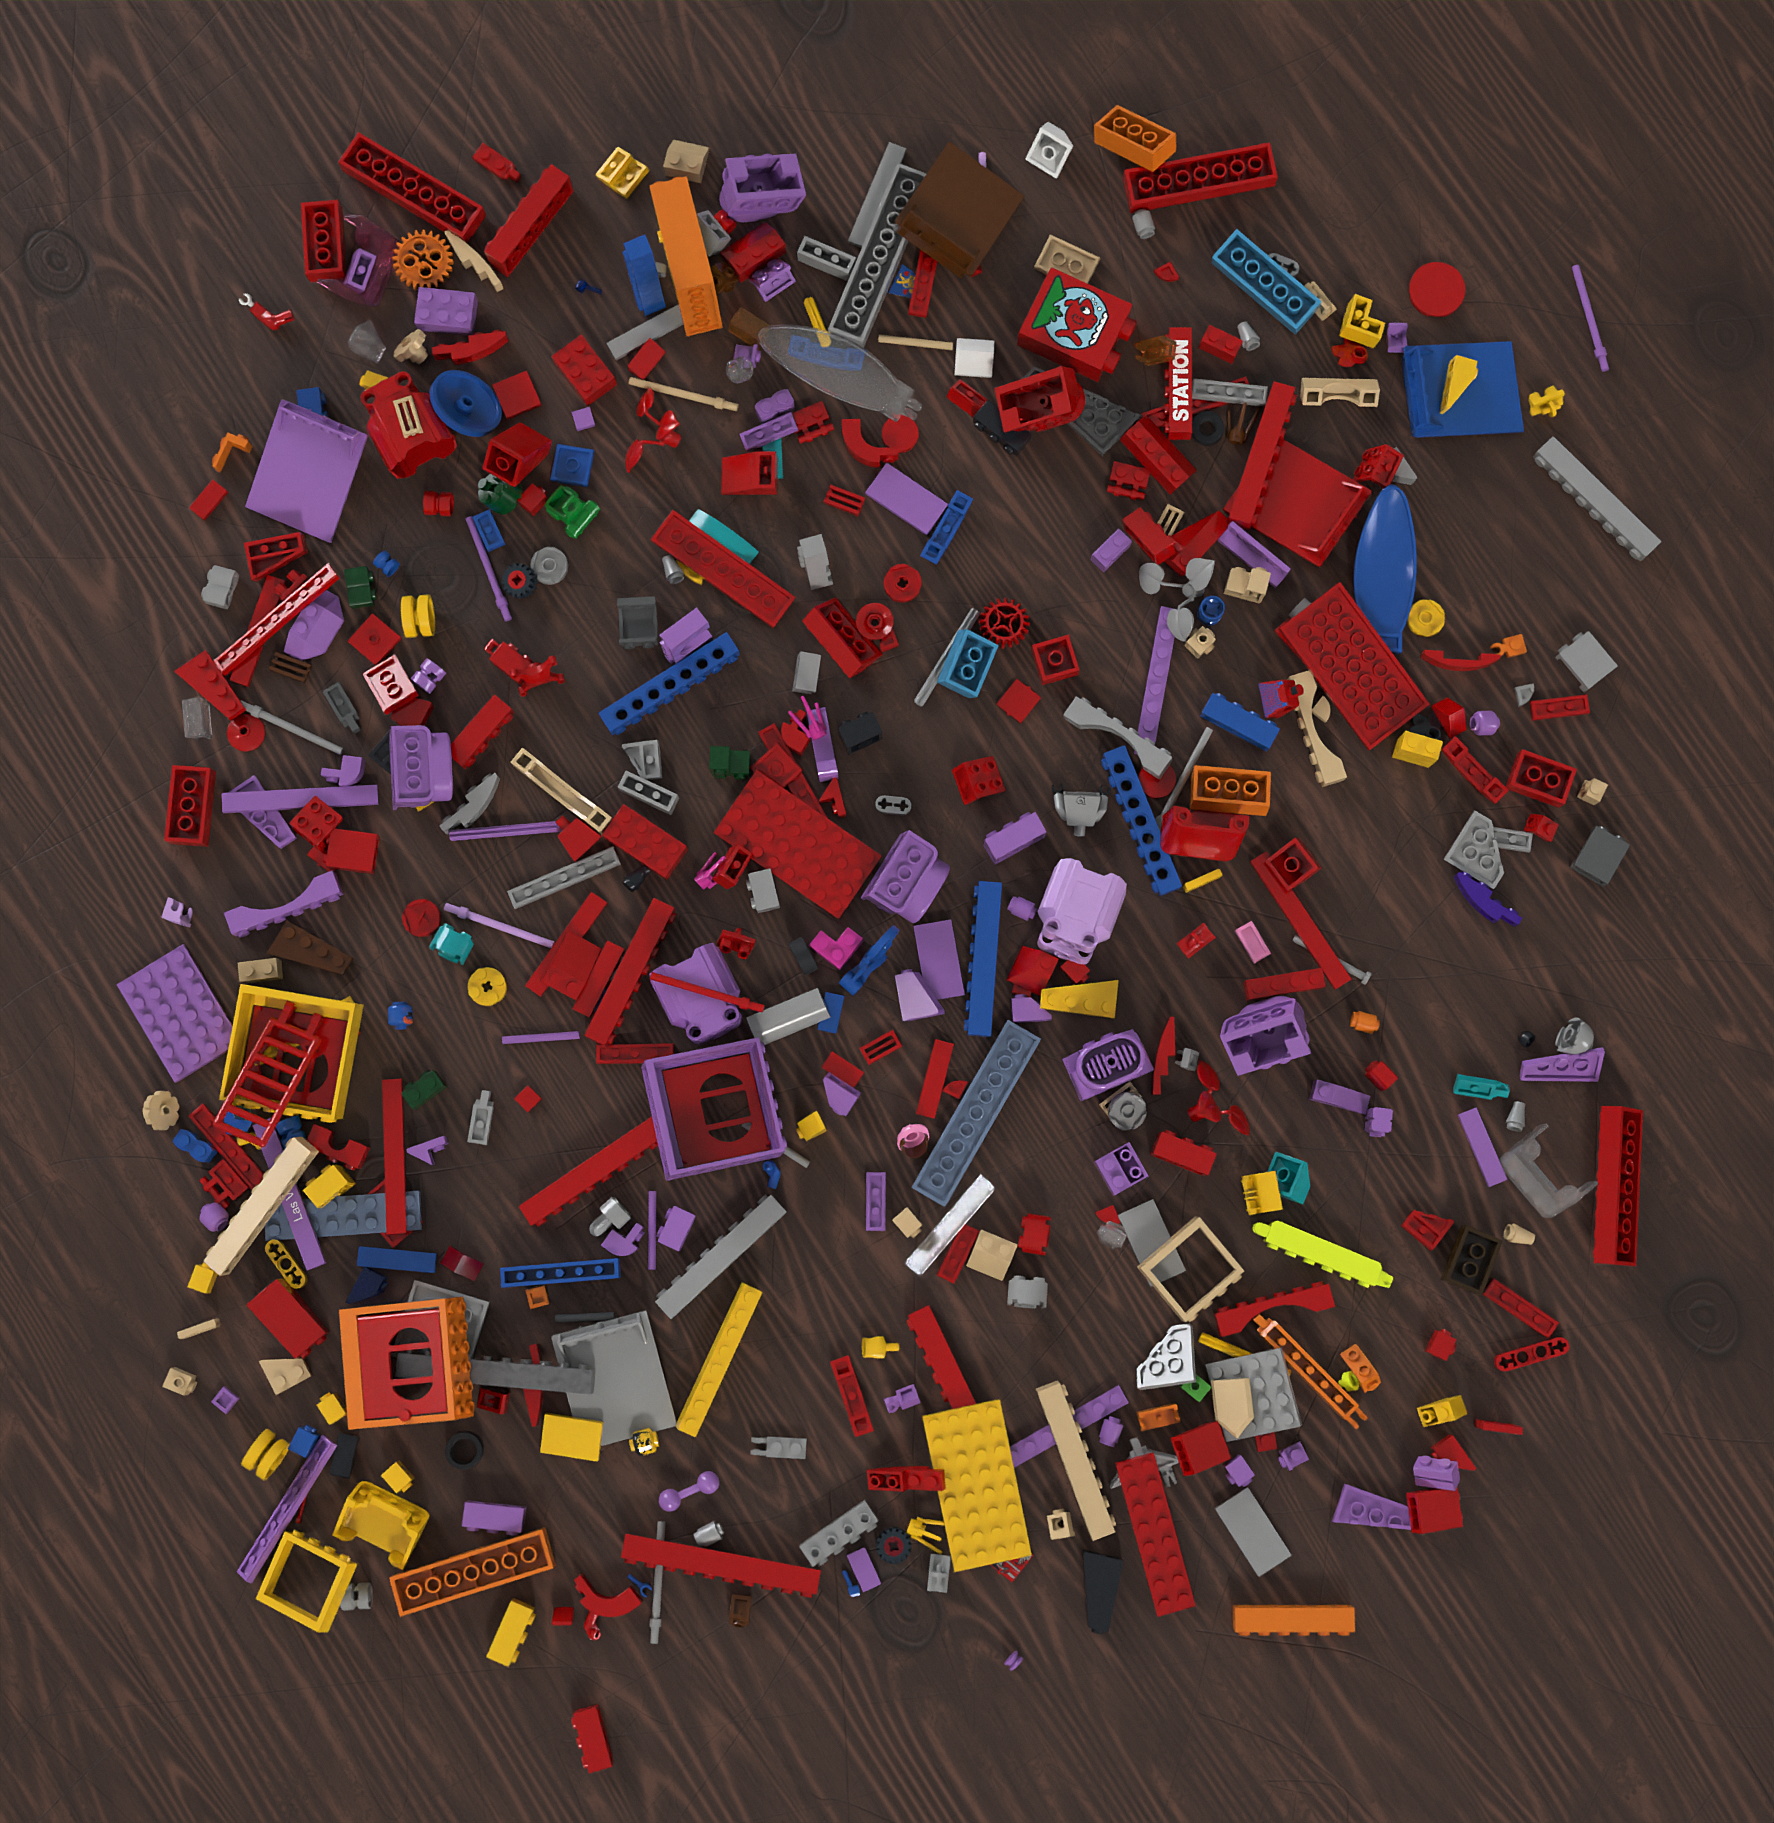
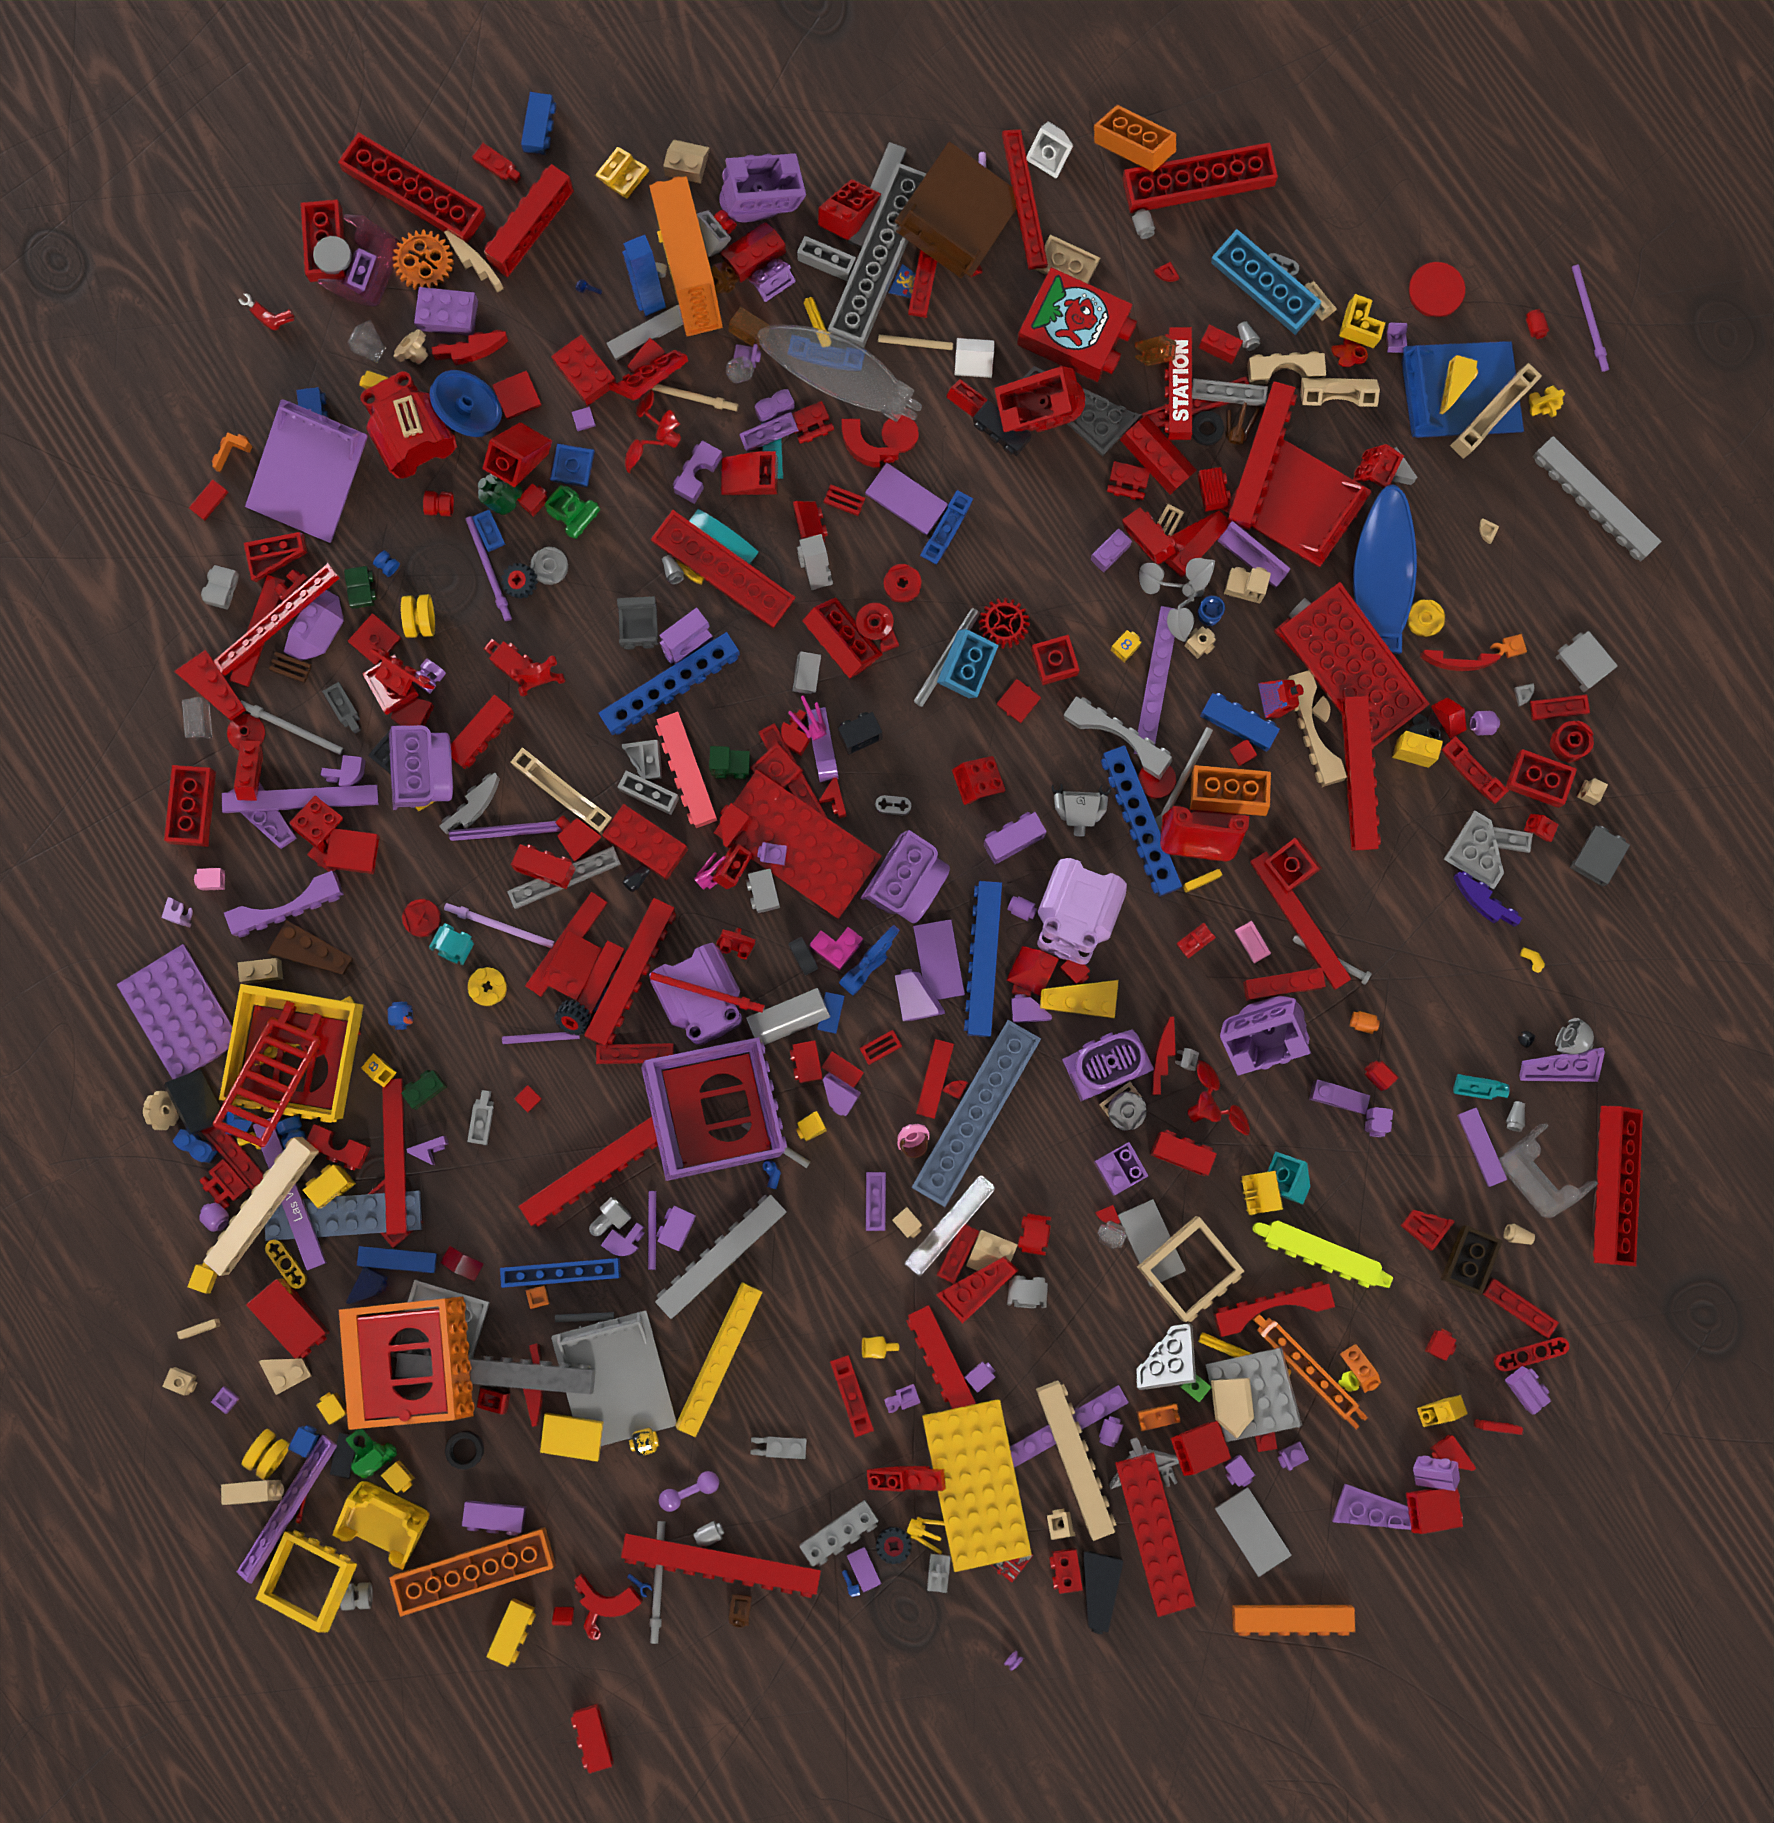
(193, 1101): none -> black tile
(210, 879): none -> bright pink brick
(248, 770): none -> red brick
(252, 1492): none -> tan brick
(332, 255): none -> light grey tile
(370, 1457): none -> green piece
(378, 1070): none -> yellow brick
(396, 675): none -> red bracket
(538, 123): none -> blue brick
(543, 866): none -> red brick
(573, 1017): none -> black wheel
(649, 375): none -> red wing
(686, 769): none -> coral brick
(703, 457): none -> medium lavender arch
(732, 823): none -> red slope
(772, 853): none -> medium lavender bracket
(807, 1062): none -> red brick
(808, 519): none -> red slope
(848, 209): none -> red slope
(973, 1291): none -> red wing
(980, 1376): none -> medium lavender brick
(1024, 199): none -> red tile
(1066, 1570): none -> red brick
(1126, 645): none -> yellow brick
(1213, 489): none -> red brick
(1243, 752): none -> red slope
(1307, 365): none -> tan arch
(1359, 772): none -> red brick
(1488, 530): none -> tan tile
(1495, 410): none -> tan arch
(1528, 1390): none -> medium lavender brick
(1535, 957): none -> yellow arm
(1537, 324): none -> red brick
(1582, 744): none -> red brick

